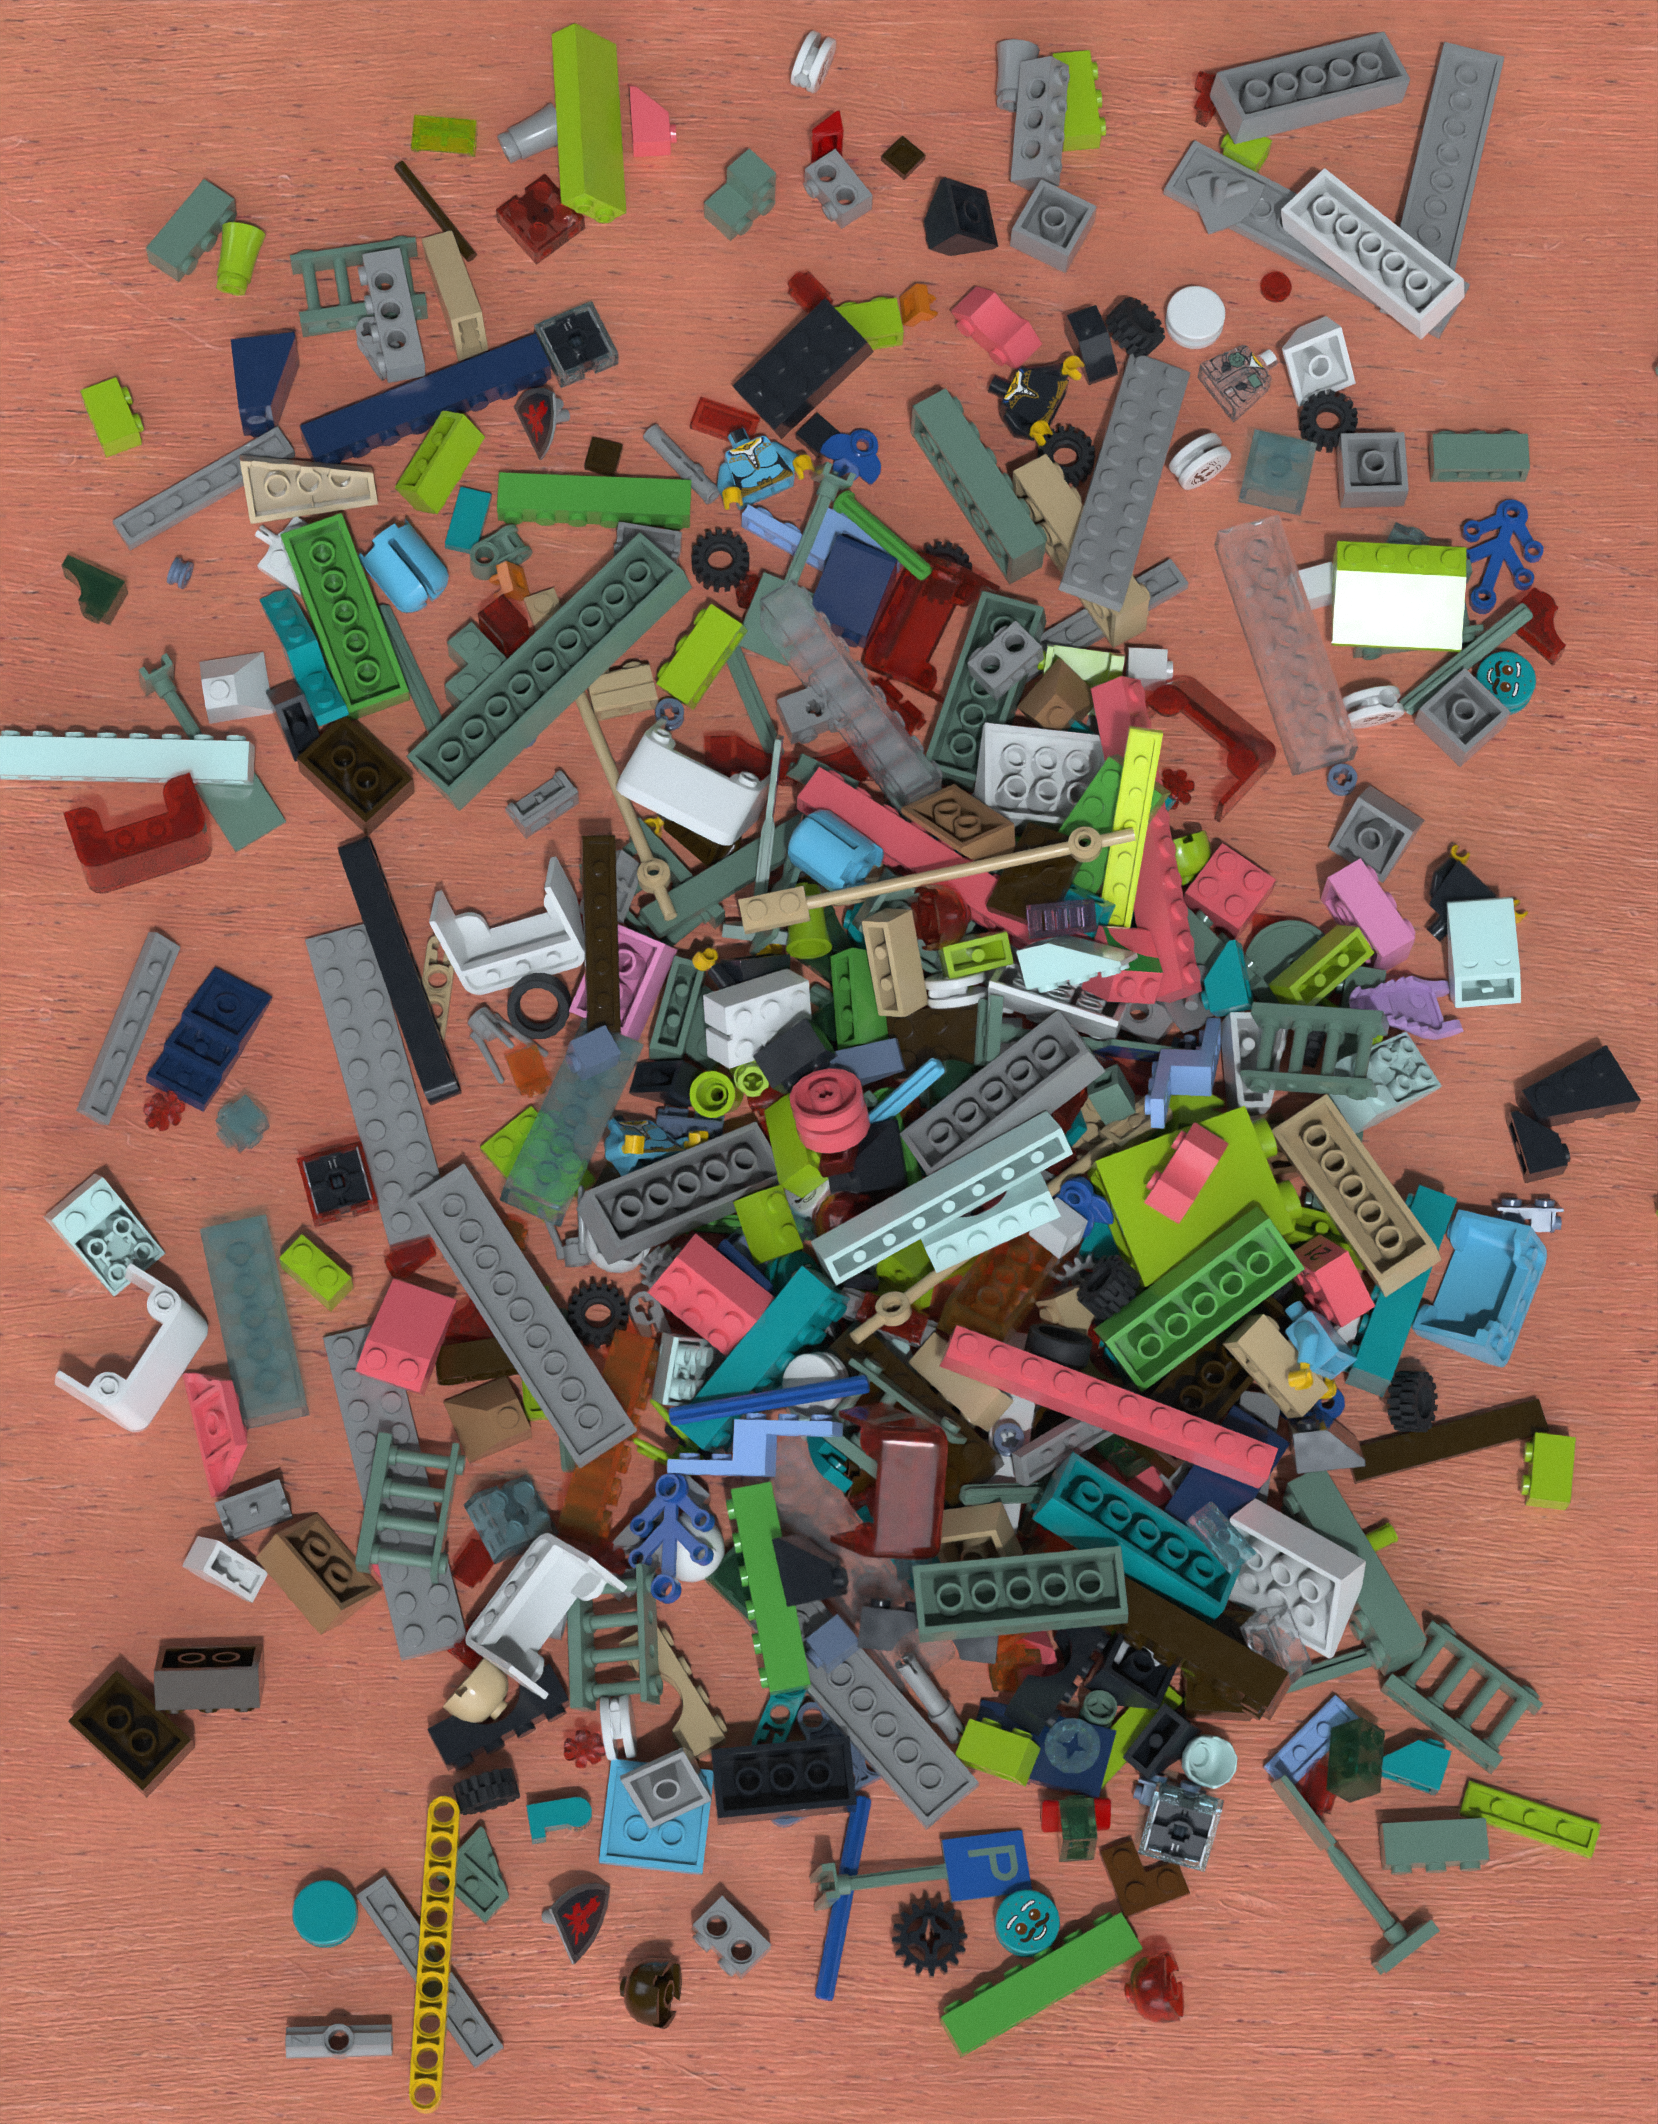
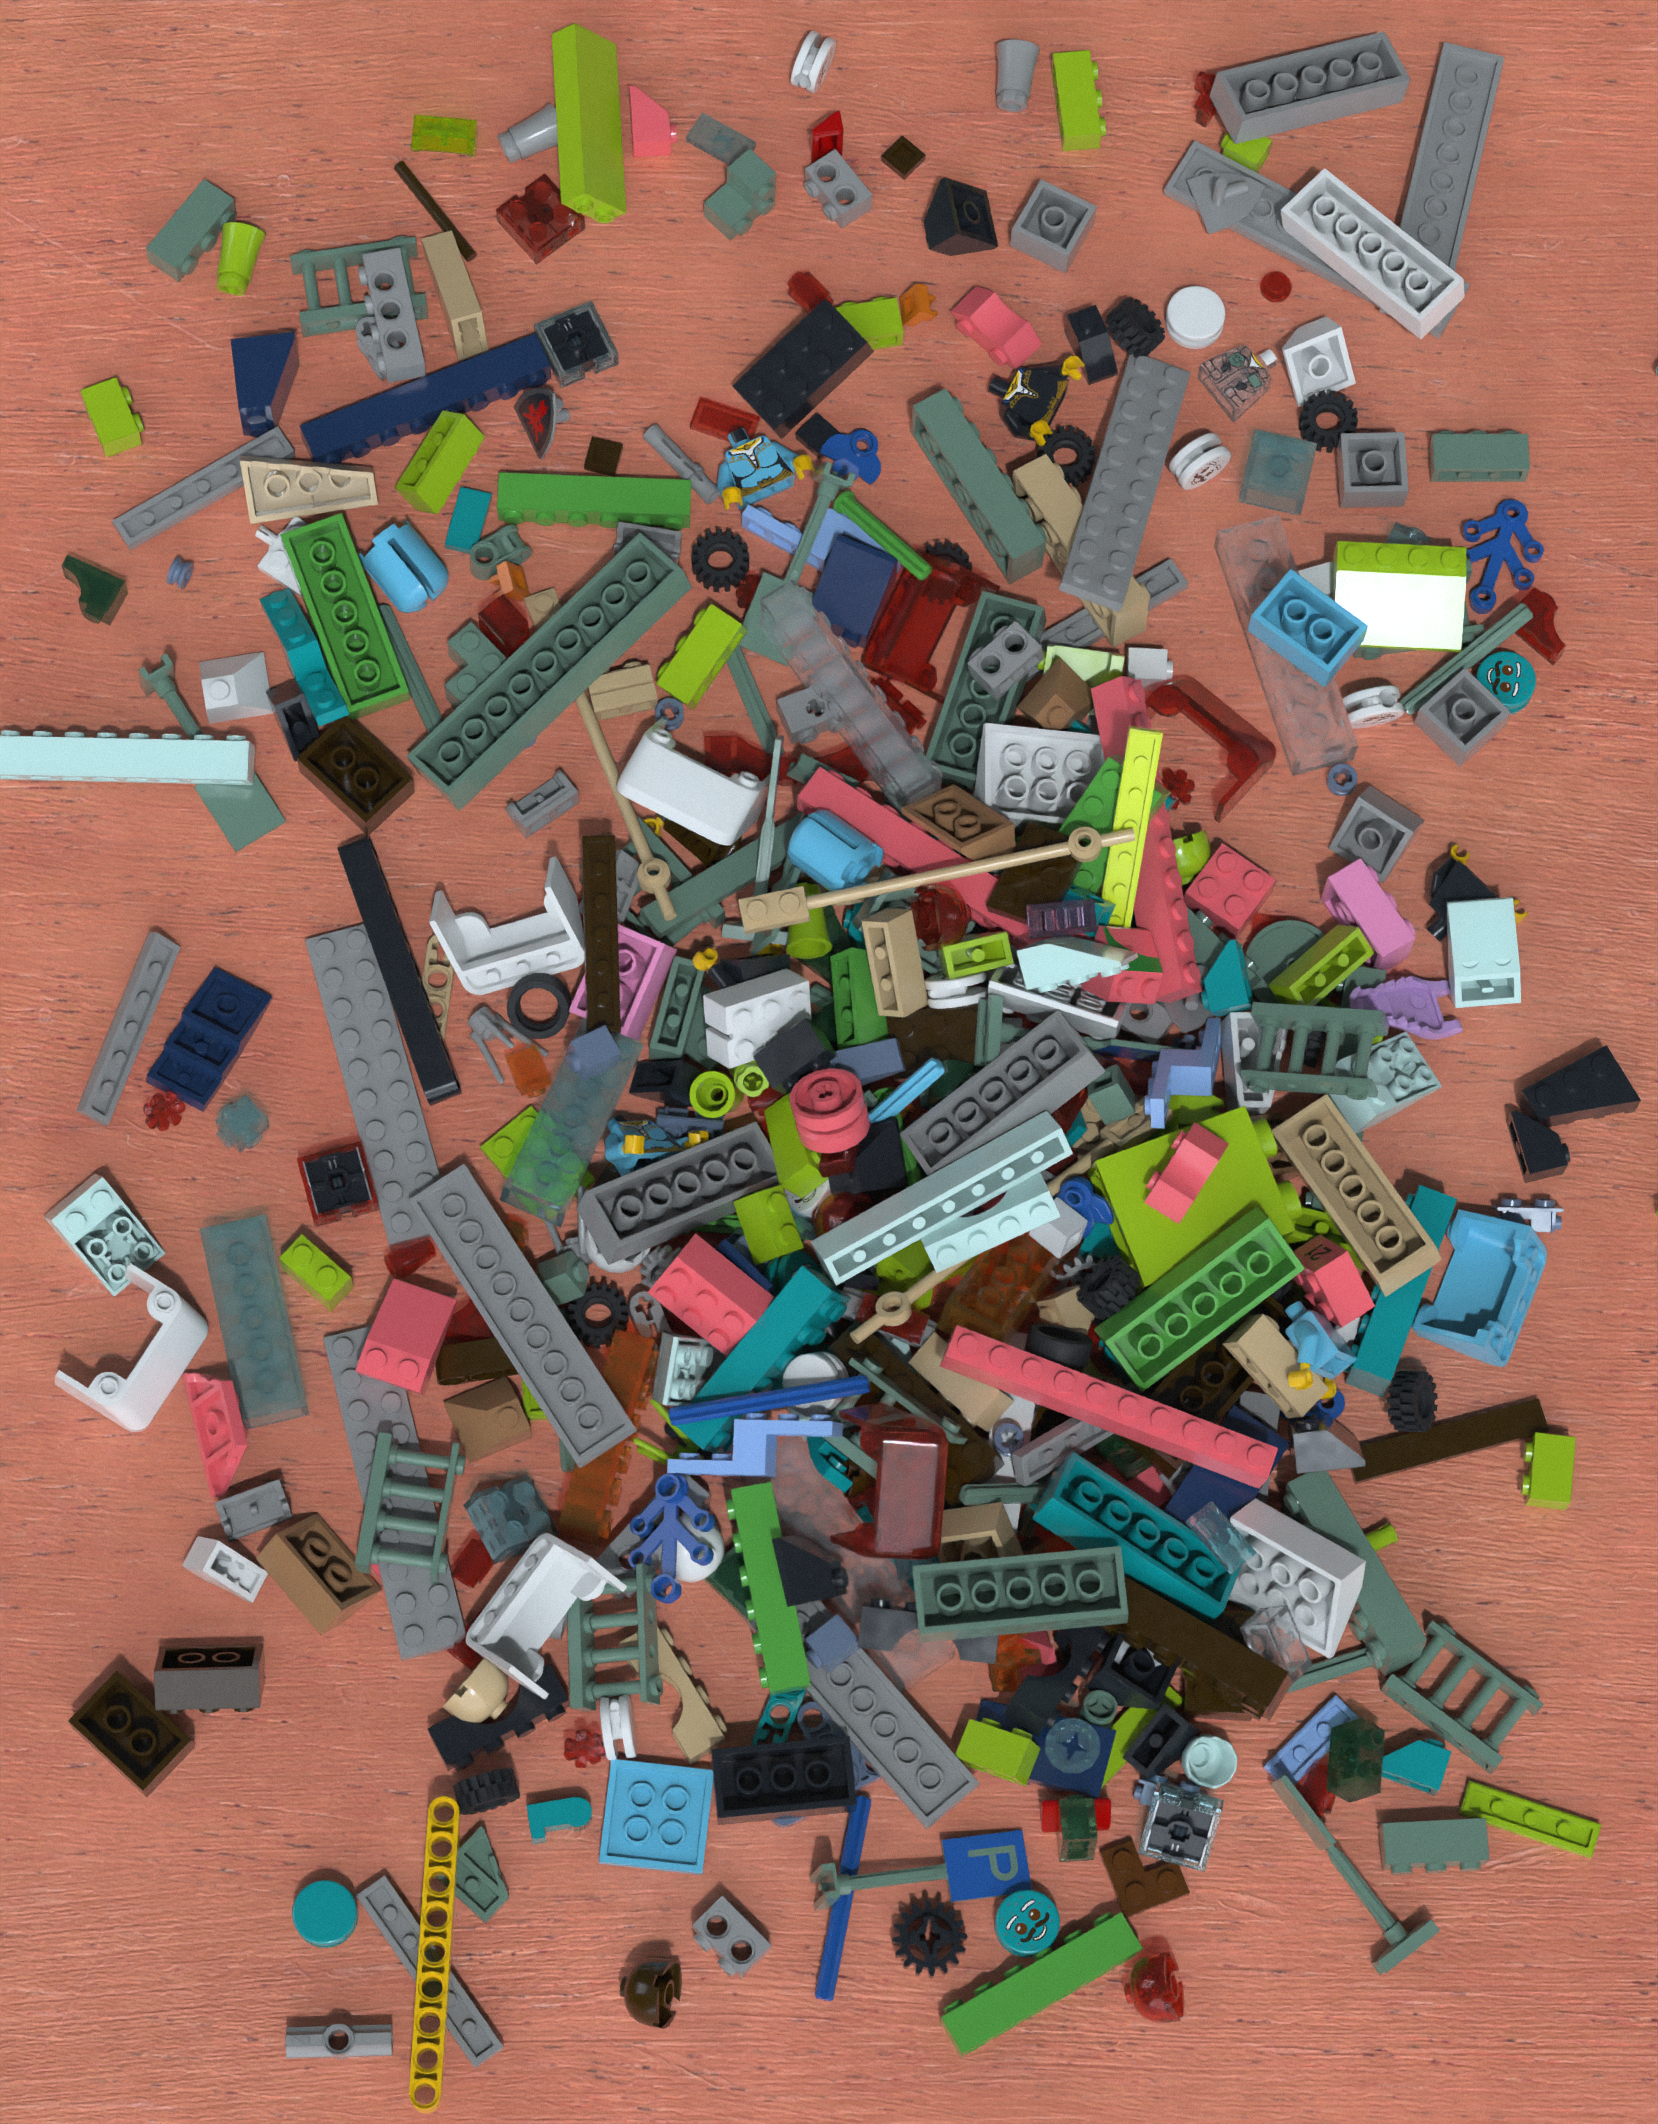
(144, 847): clear red windscreen -> none
(563, 1277): none -> sand green brick
(579, 1917): shield -> none
(612, 1557): clear red plant -> none
(667, 1787): light grey slope -> none
(718, 139): none -> clear light blue plate
(939, 1709): light grey pin -> none
(1040, 122): light grey brick -> none
(1307, 628): none -> medium azure brick

